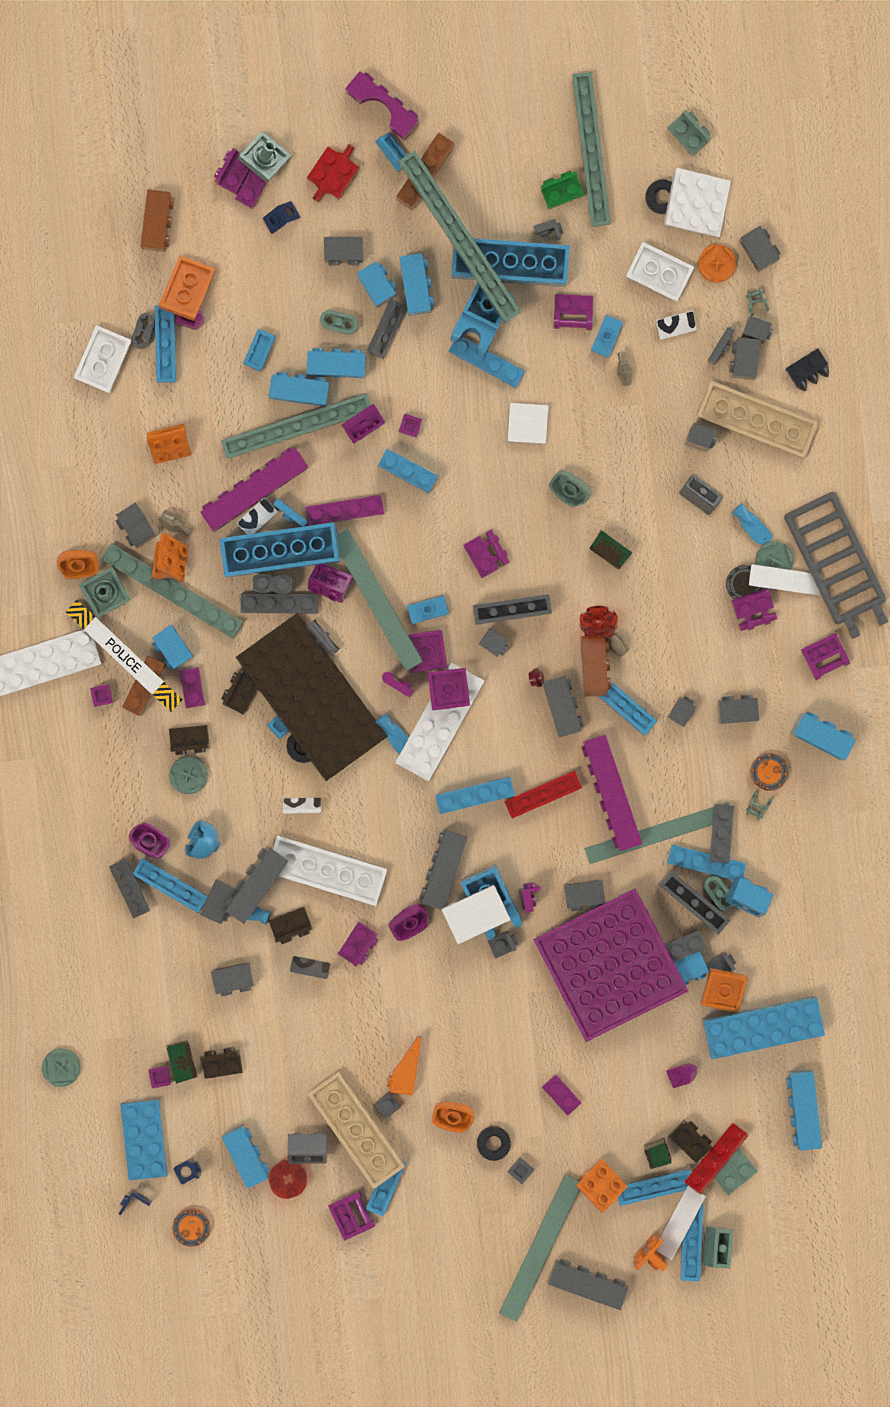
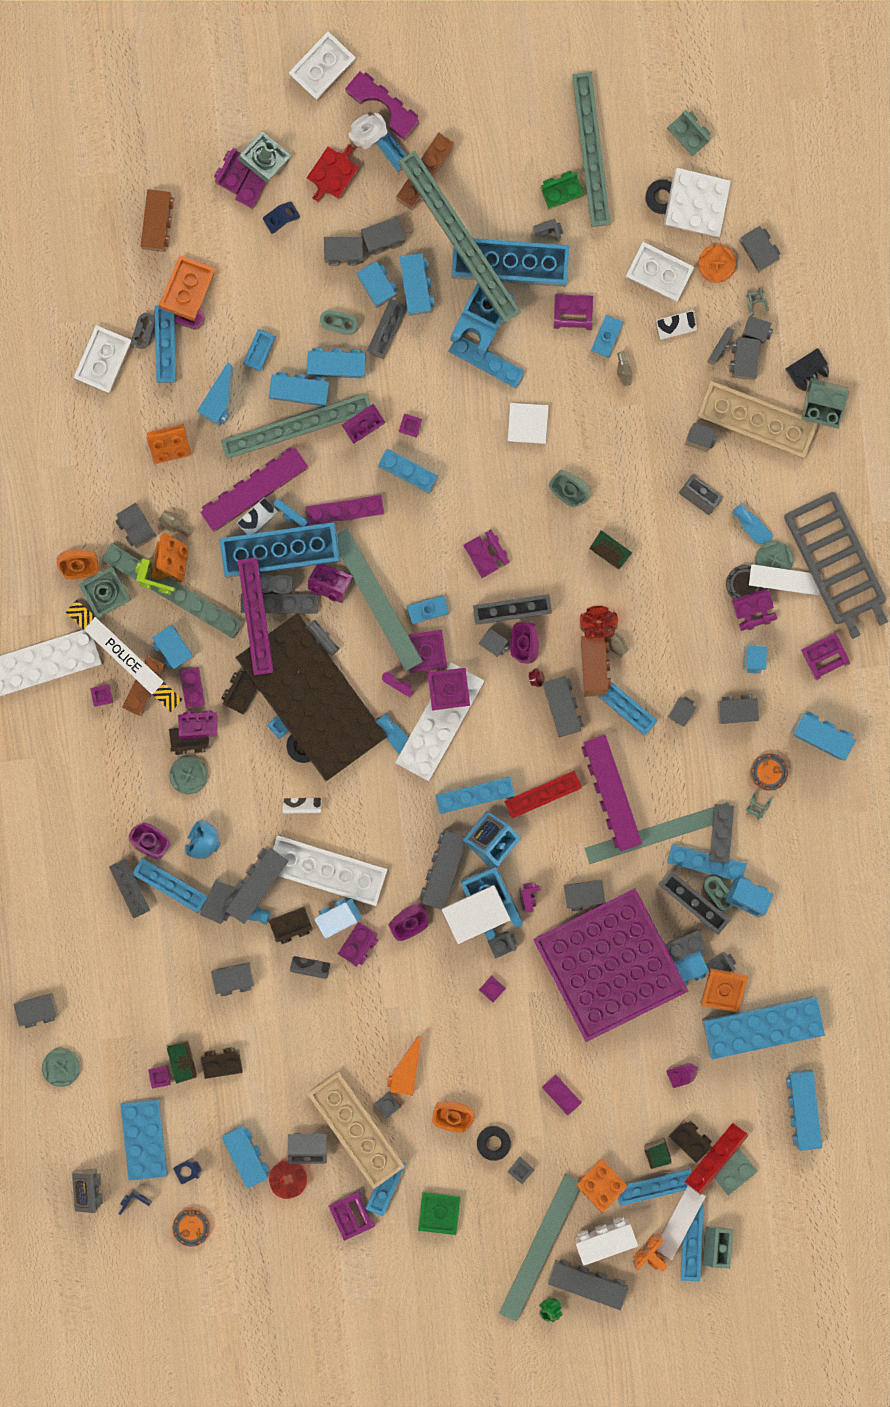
(35, 1010): none -> dark grey brick
(86, 1190): none -> dark grey slope
(143, 569): none -> lime bracket
(198, 724): none -> magenta bracket
(217, 402): none -> dark azure slope
(255, 616): none -> magenta plate
(322, 65): none -> white plate
(338, 918): none -> brick
(376, 130): none -> white plate
(383, 236): none -> dark grey brick
(439, 1213): none -> green plate
(491, 839): none -> dark azure slope
(492, 988): none -> magenta plate
(524, 642): none -> magenta piece
(550, 1309): none -> green gear
(605, 1241): none -> white brick
(754, 658): none -> dark azure brick
(824, 403): none -> sand green slope

